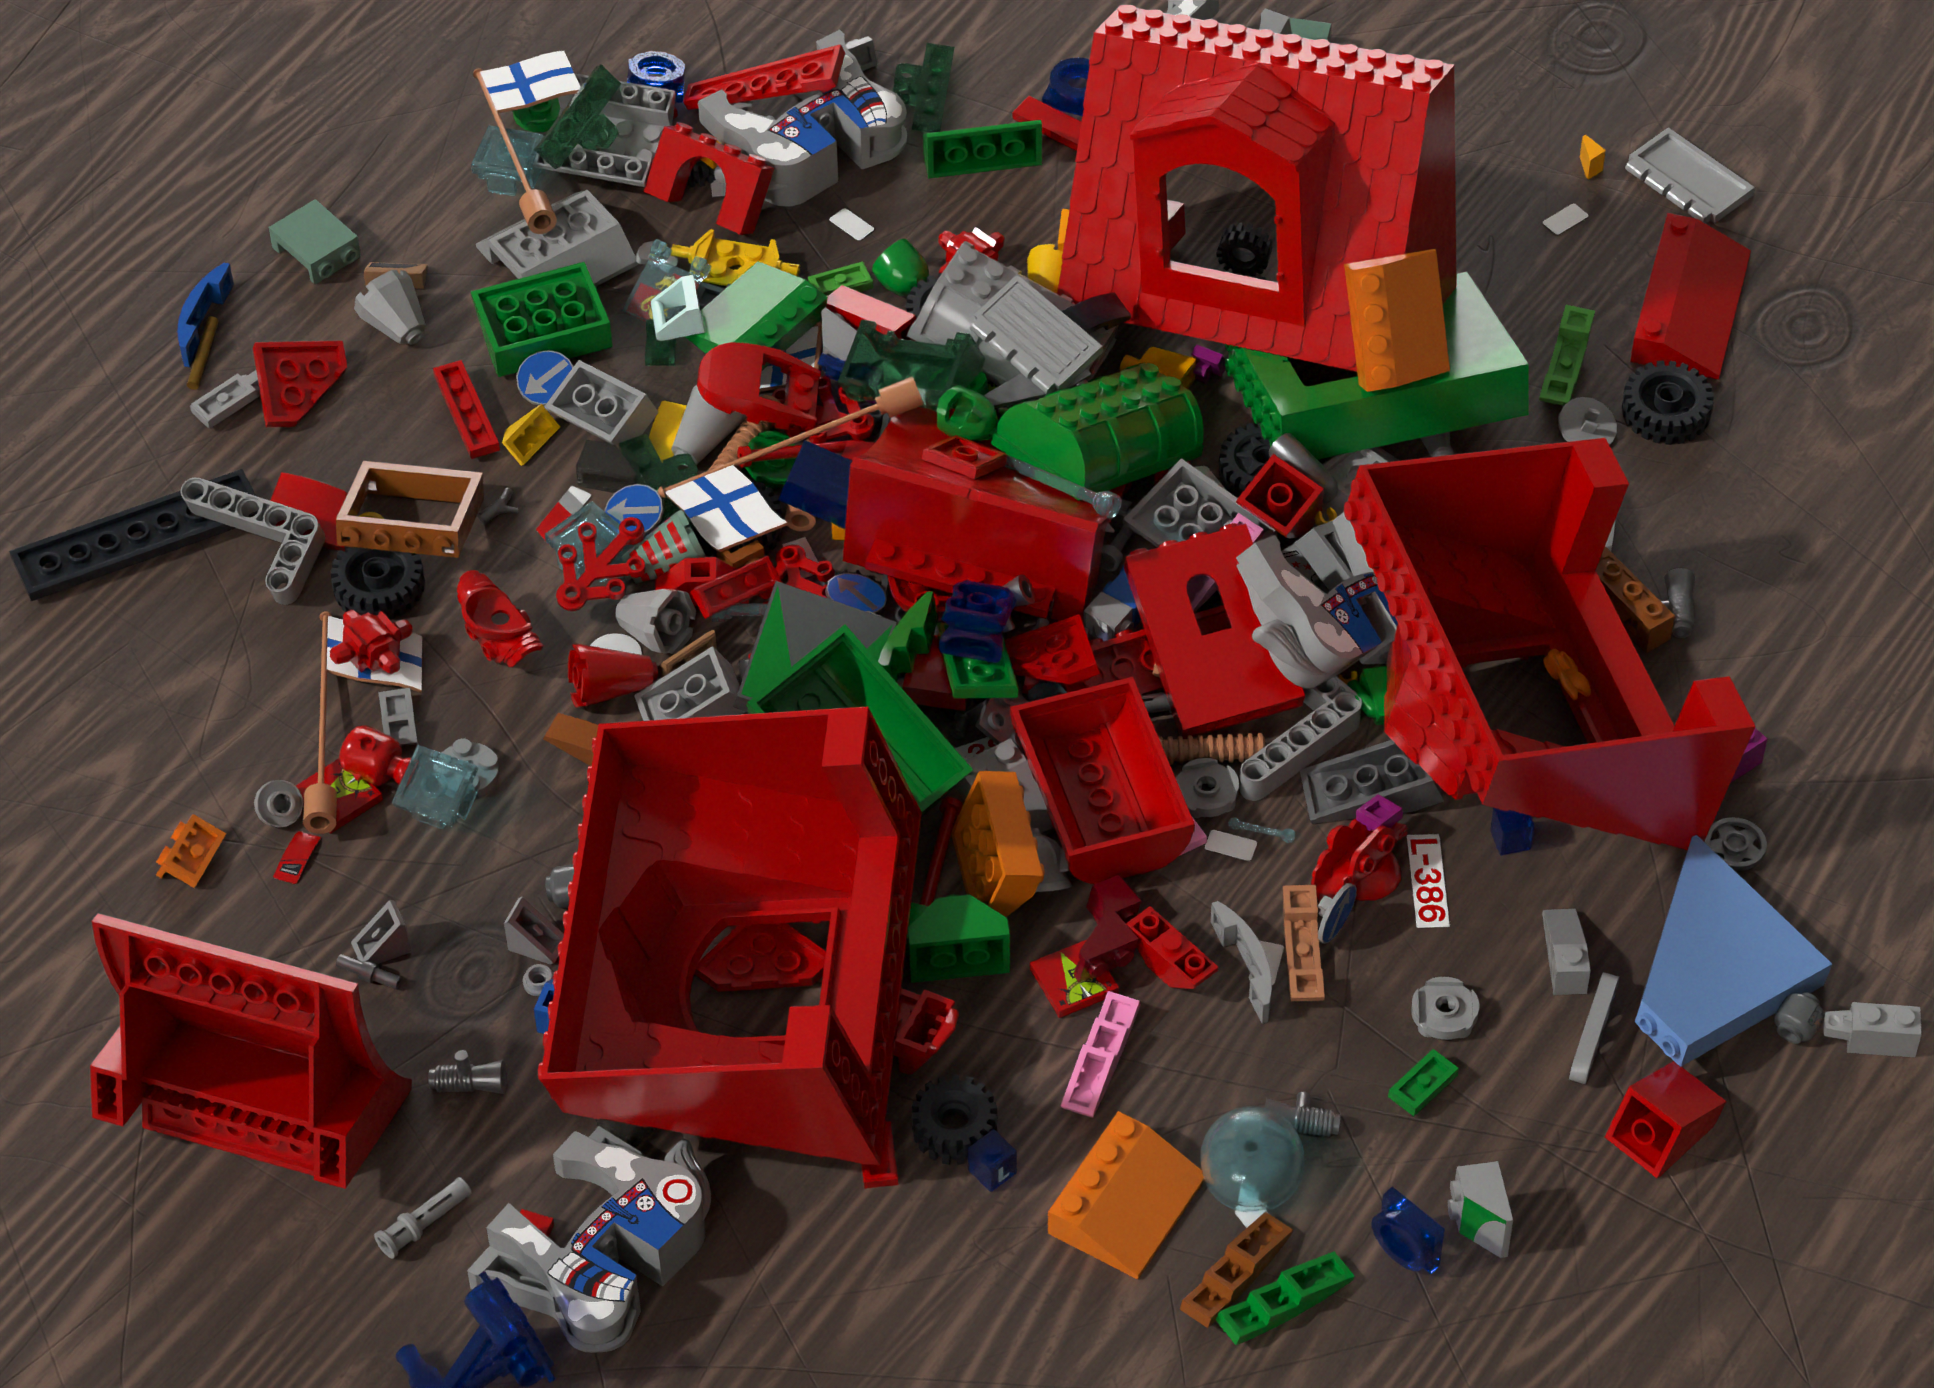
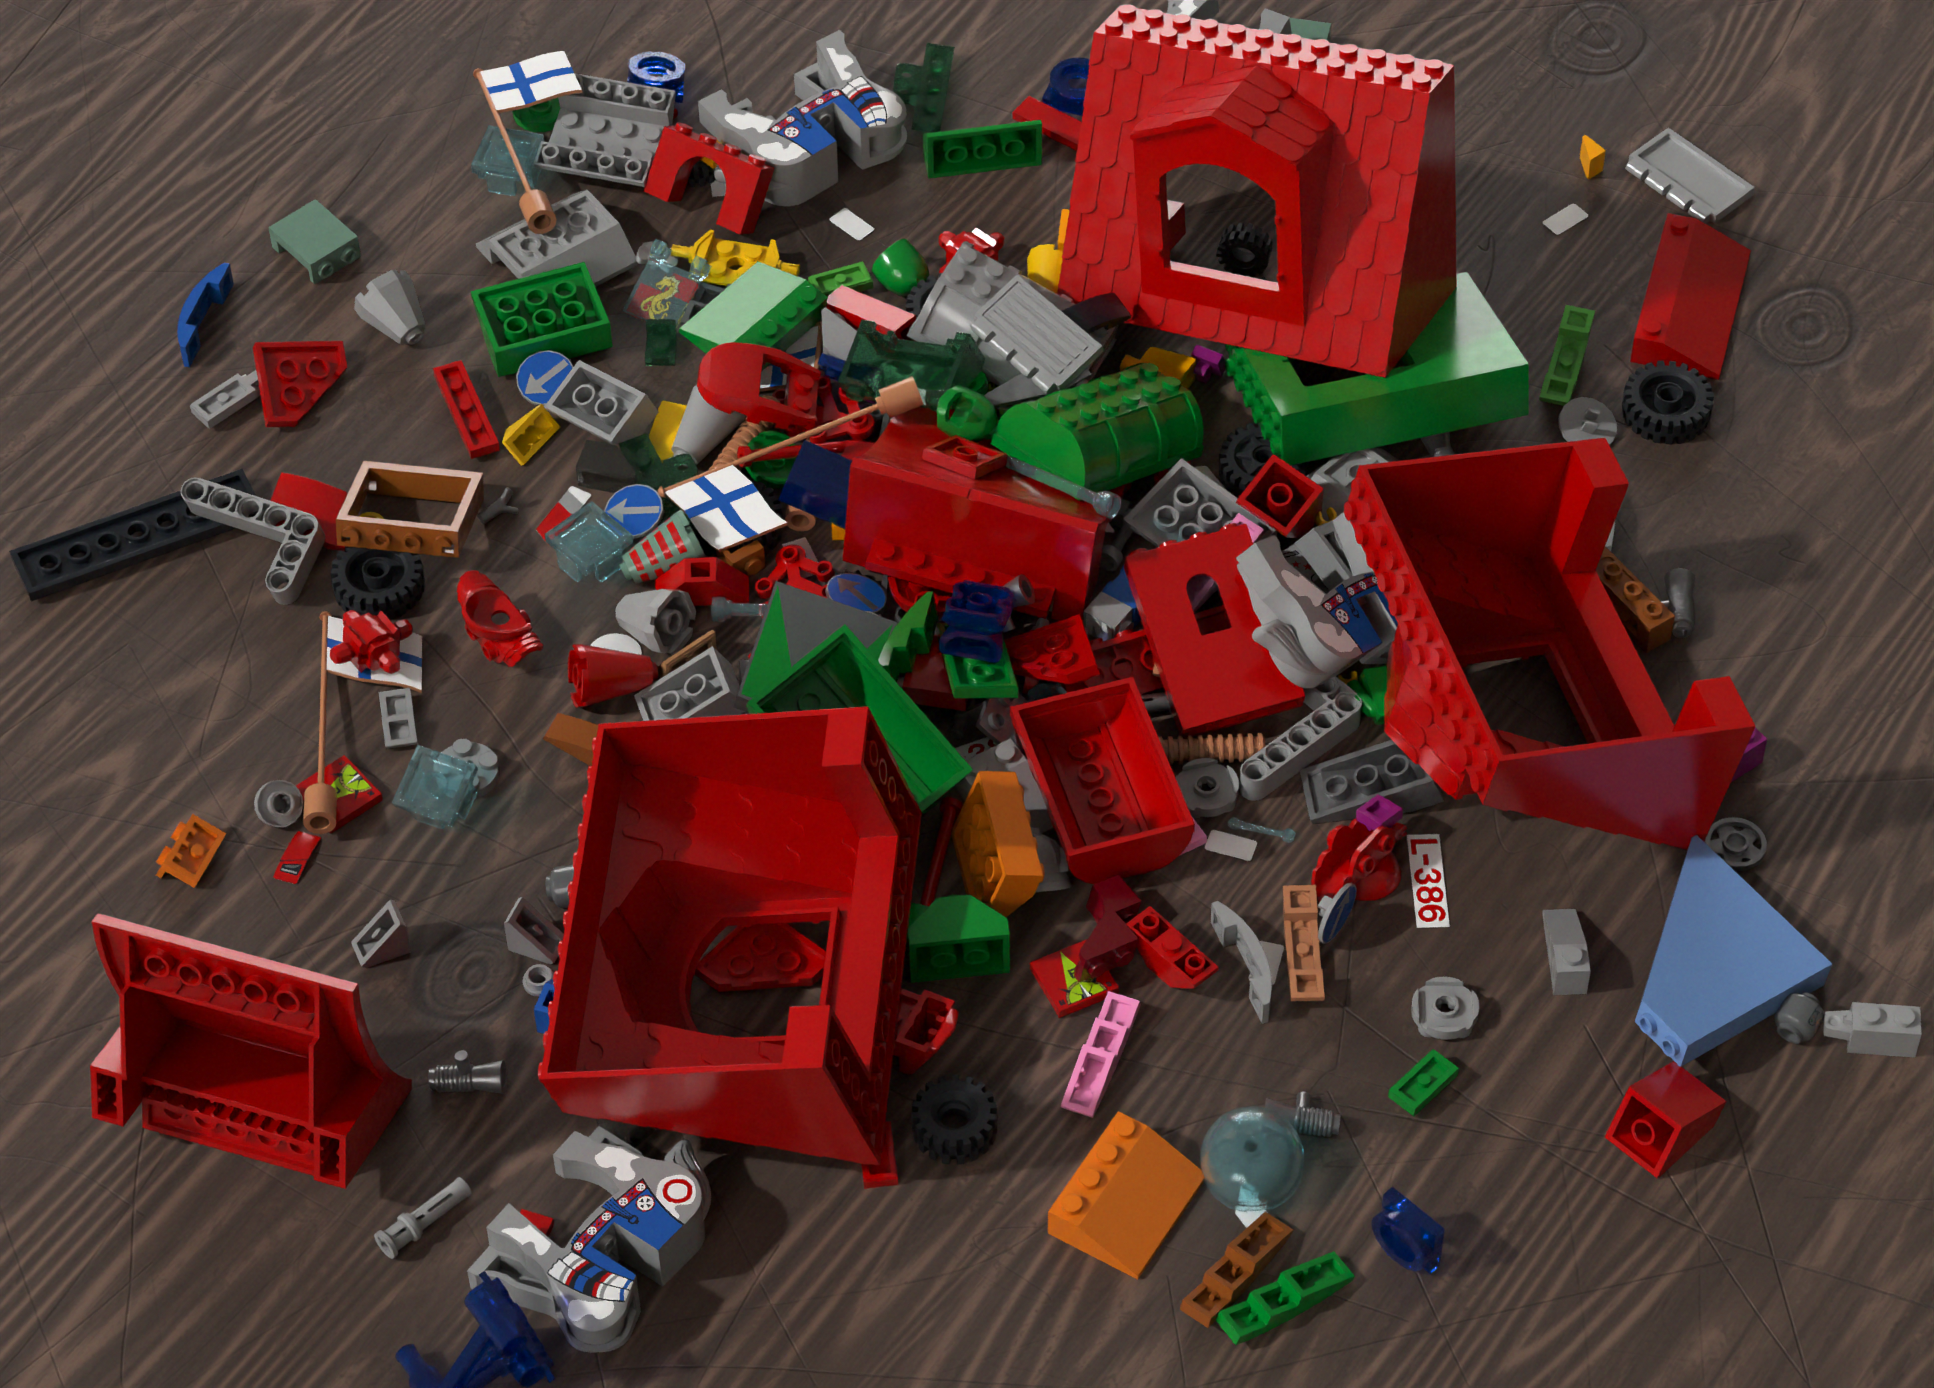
(202, 353): pearl gold bar -> none
(368, 971): flat silver bar -> none
(373, 756): red piece -> none
(416, 272): medium nougat slope -> none
(581, 120): clear green plate -> none
(599, 566): red plant -> none
(685, 322): light aqua tile -> none
(735, 587): red tile -> none
(783, 77): red wing -> none
(864, 52): light grey tile -> none
(992, 1160): clear blue brick -> none
(1298, 457): flat silver cylinder -> none
(1397, 319): orange slope -> none
(1482, 1206): light grey slope -> none
(1511, 831): clear blue brick -> none
(1564, 668): orange plate -> none
(1594, 1028): light grey beam -> none

